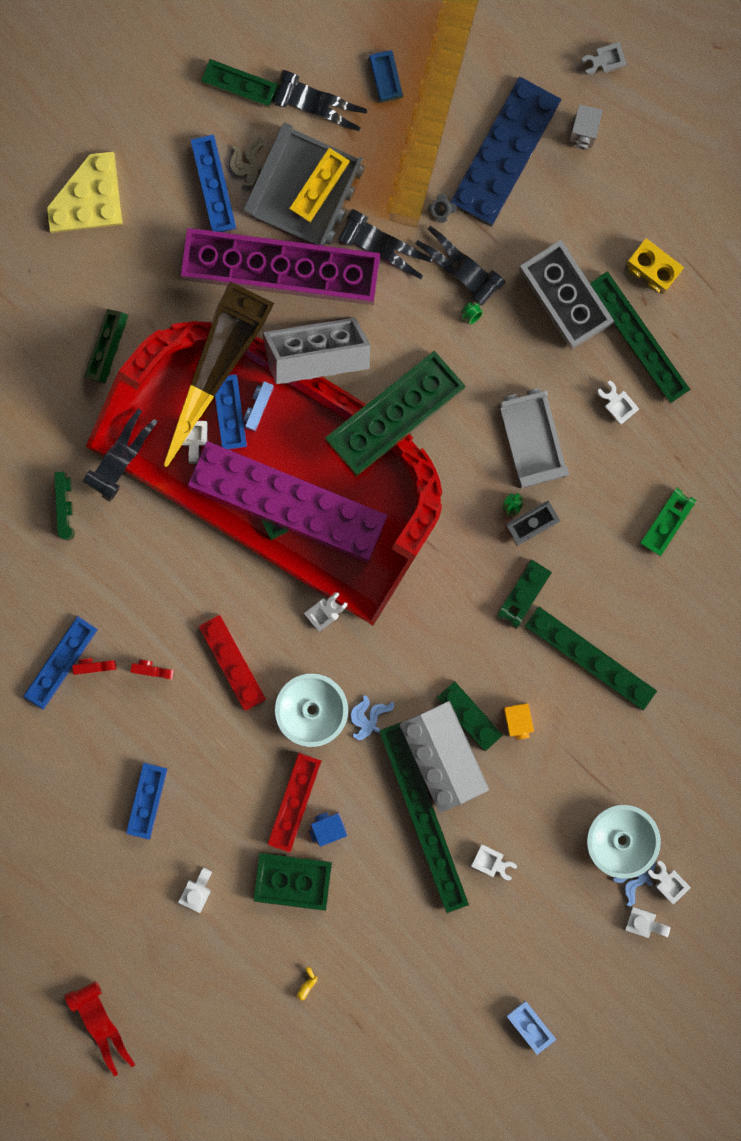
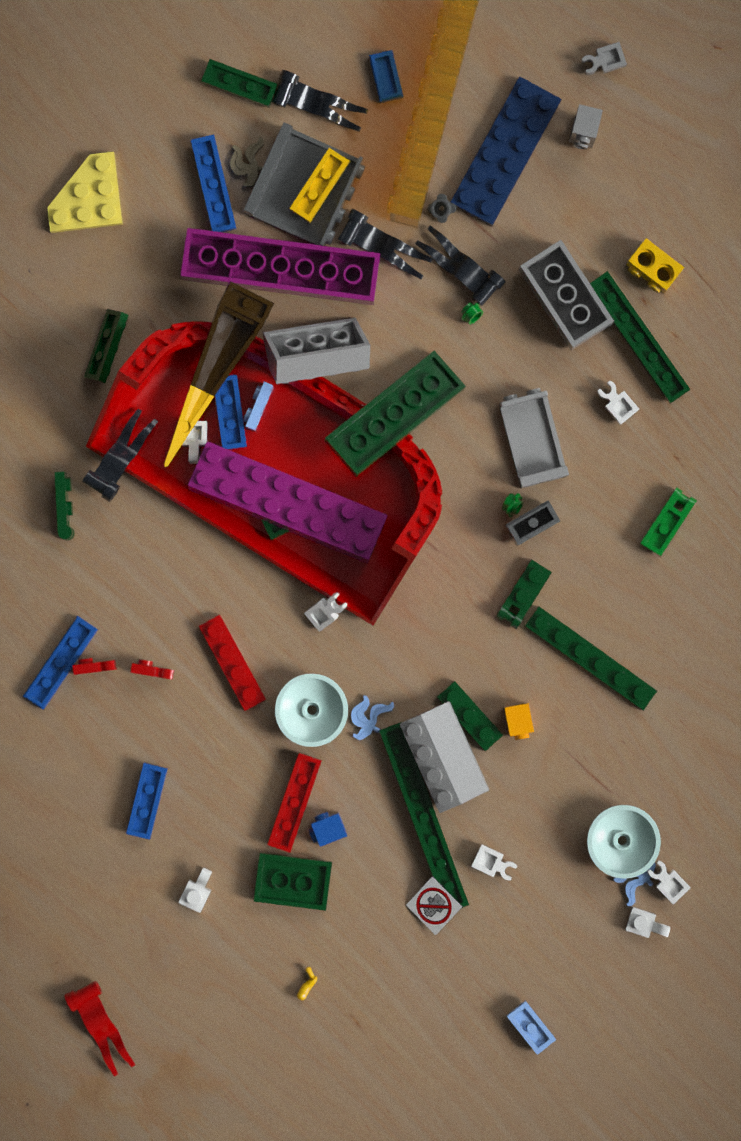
(434, 905): none -> sticker

